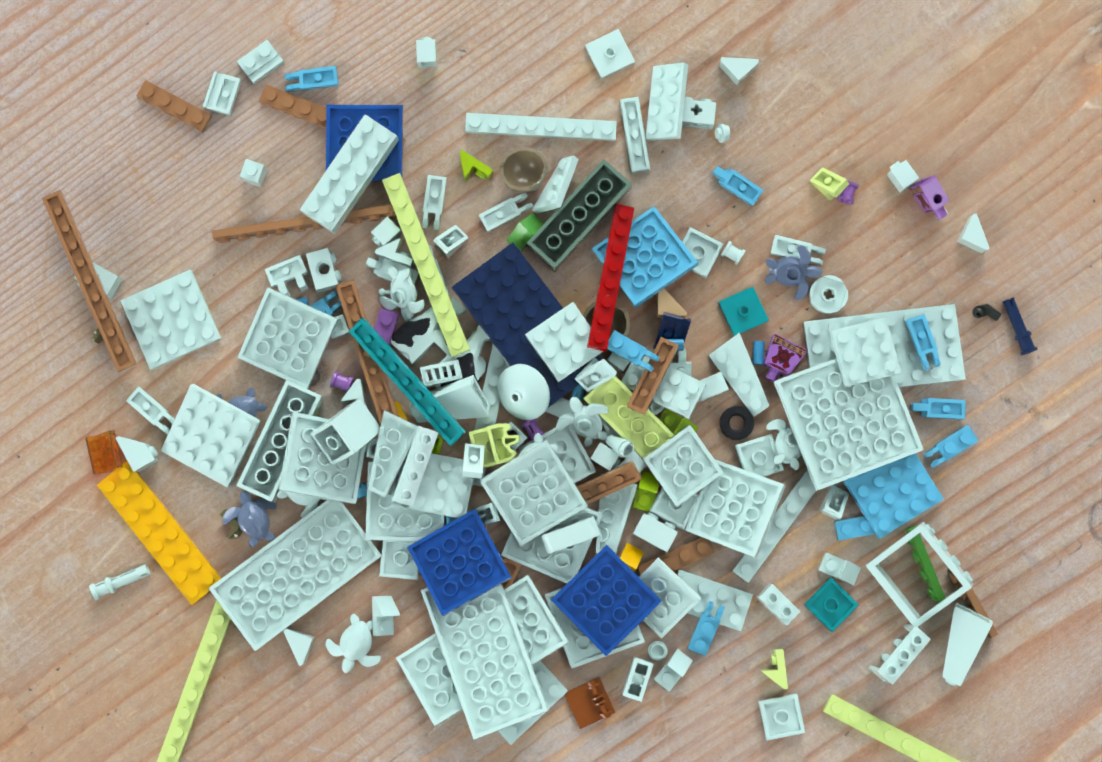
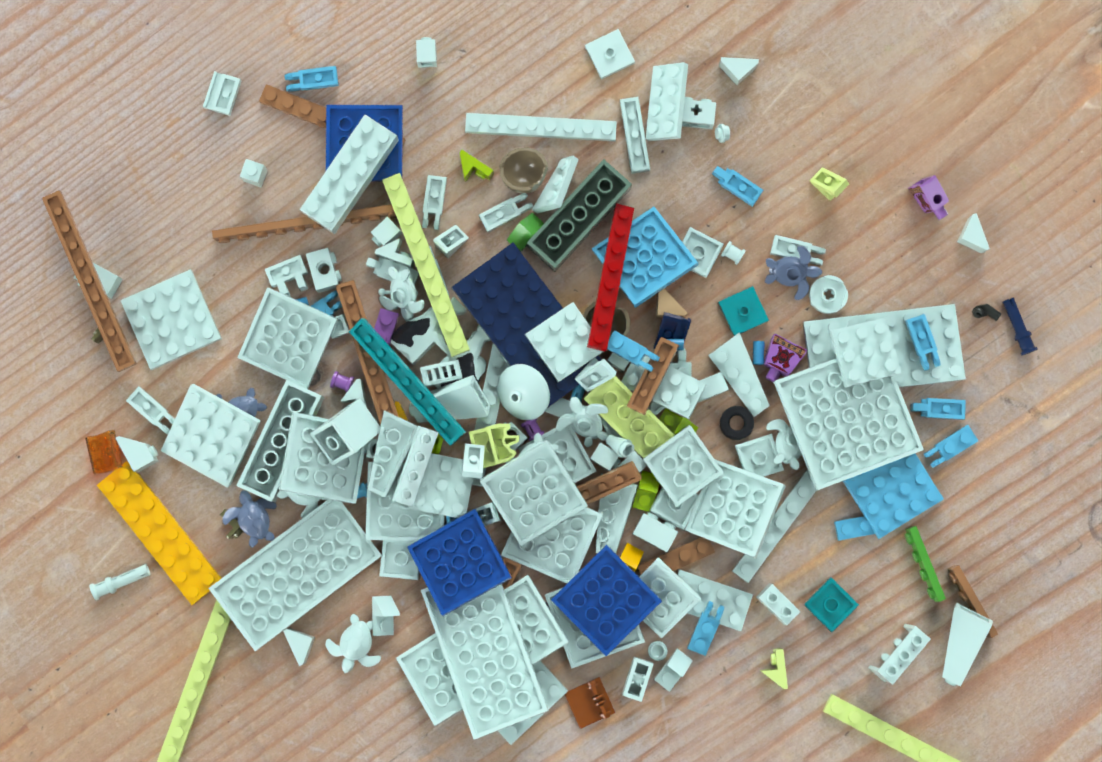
(174, 106): medium nougat plate -> none
(260, 62): light aqua plate -> none
(570, 534): light aqua beam -> none
(781, 716): light aqua plate -> none
(834, 502): light aqua slope -> none
(839, 568): light aqua slope -> none
(848, 193): medium lavender bush -> none
(895, 593): light aqua window -> none
(902, 175): light aqua brick -> none

